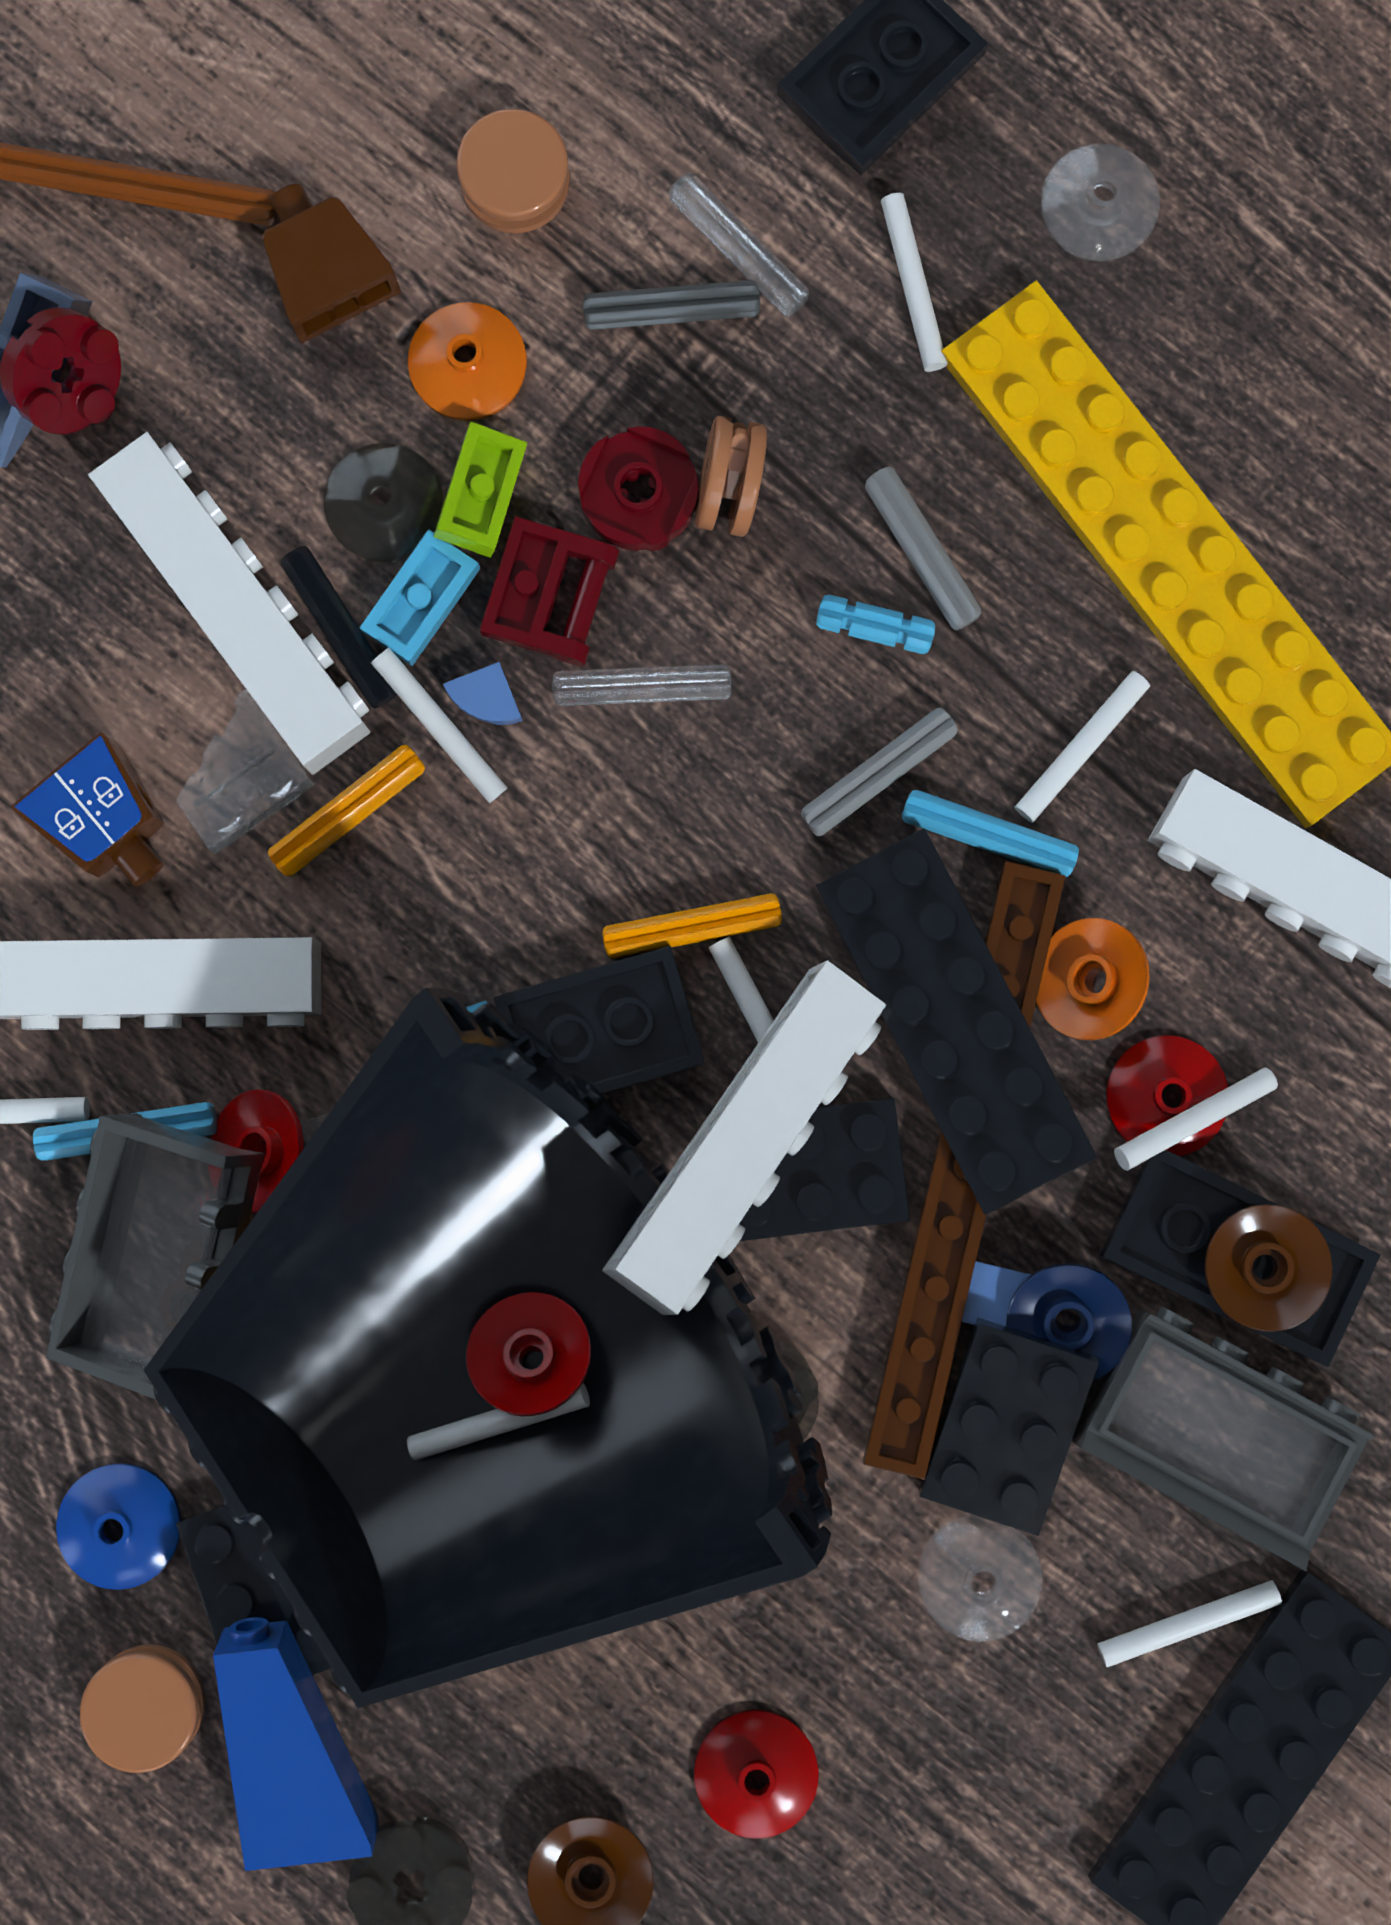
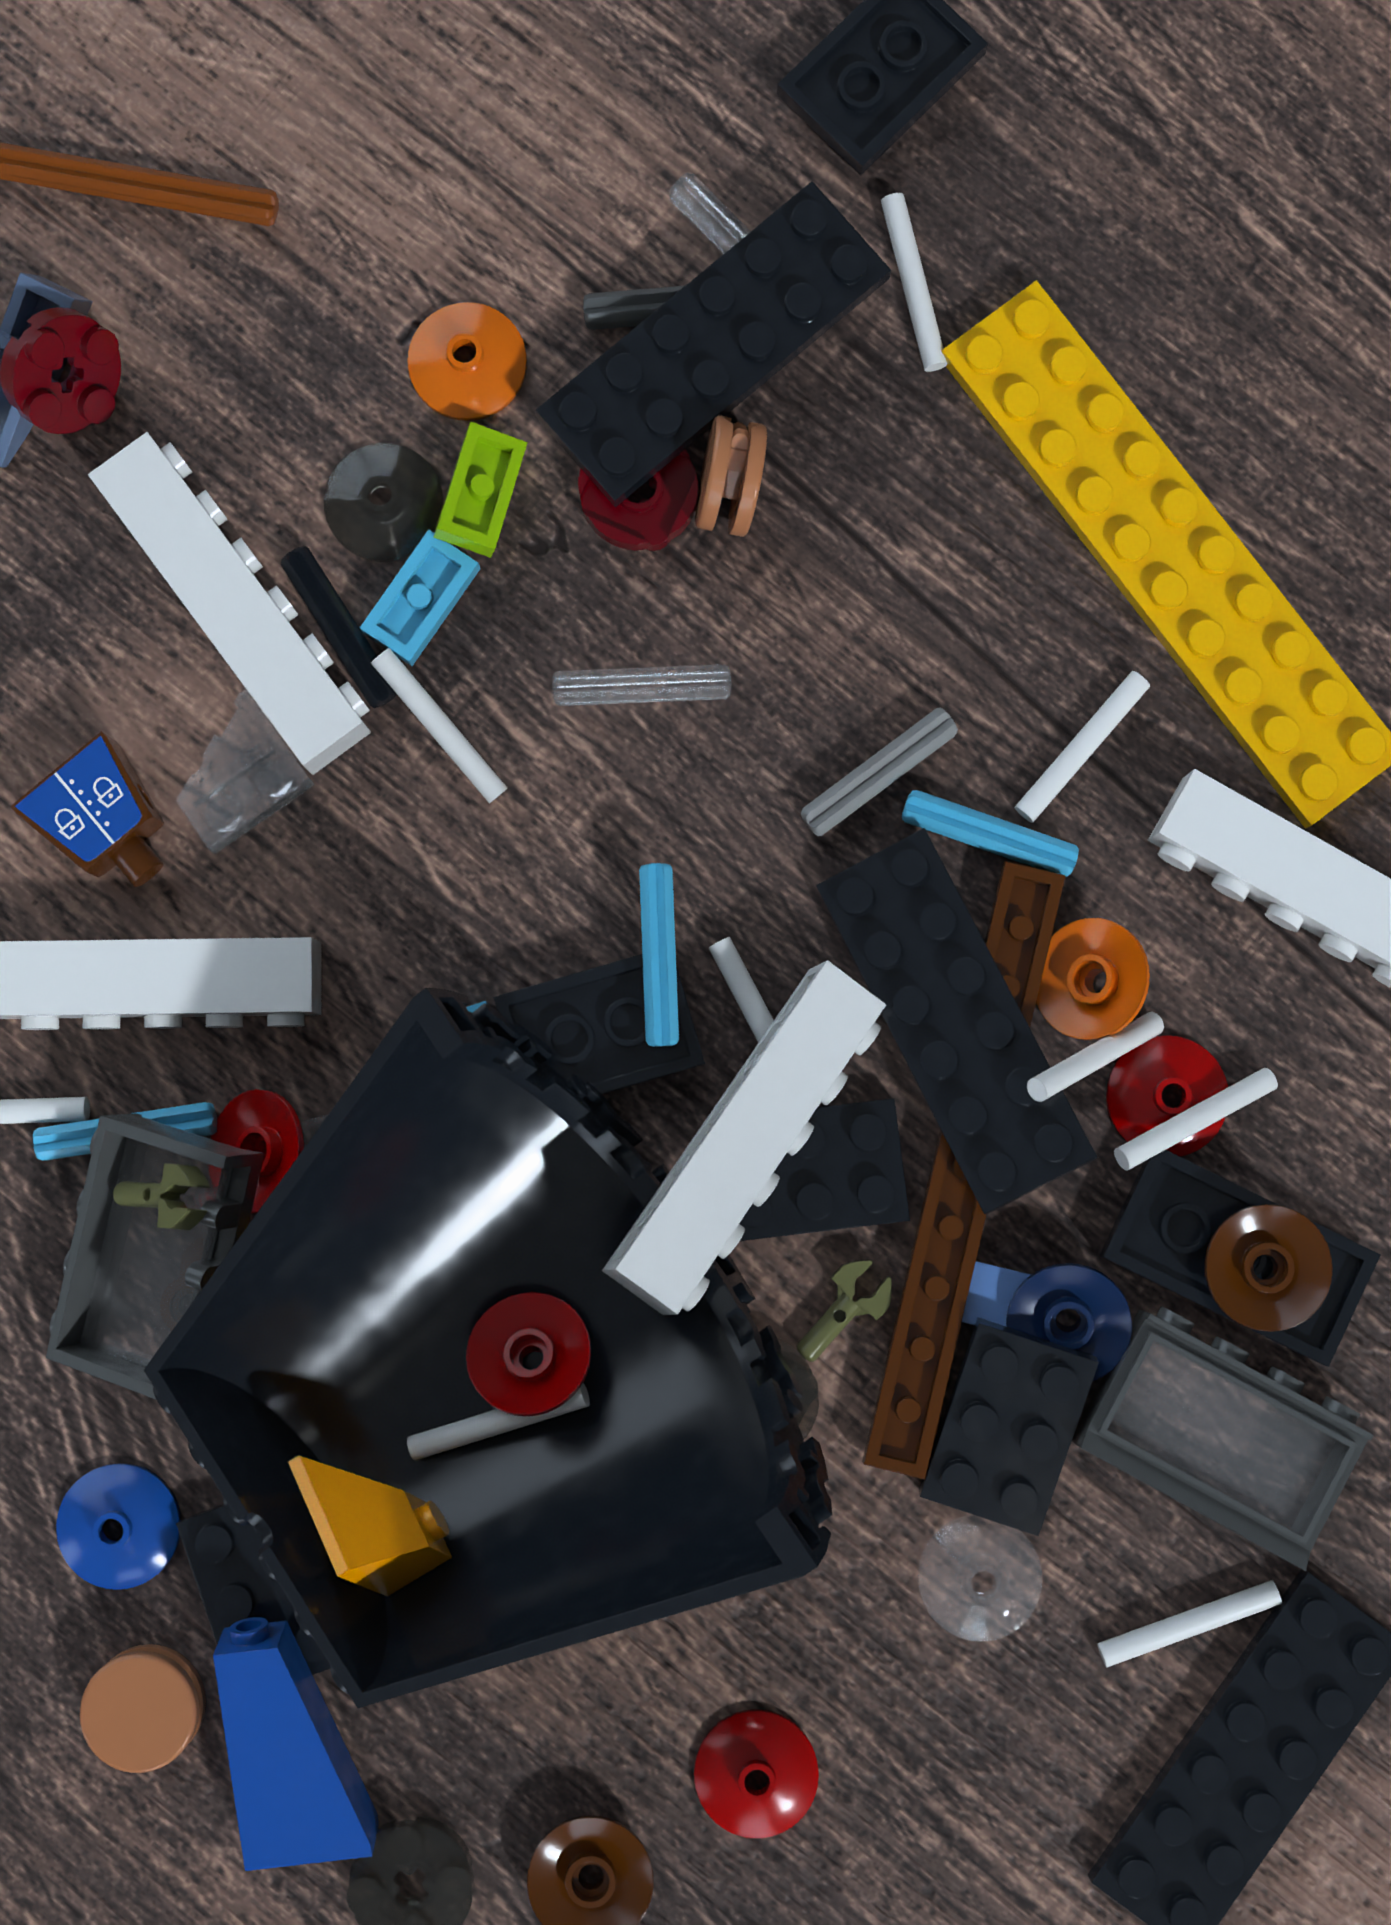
(165, 1196): none -> olive bar
(324, 263): reddish brown torso -> none
(346, 810): light orange axle -> none
(370, 1528): none -> light orange slope
(485, 696): medium blue tile -> none
(513, 170): nougat head -> none
(530, 583): dark red plate -> none
(659, 954): none -> medium azure axle
(692, 926): light orange axle -> none
(713, 343): none -> black plate
(845, 1308): none -> olive bar
(875, 624): medium azure axle -> none
(922, 548): light grey axle -> none
(1094, 1057): none -> white bar
(1097, 227): clear dish -> none

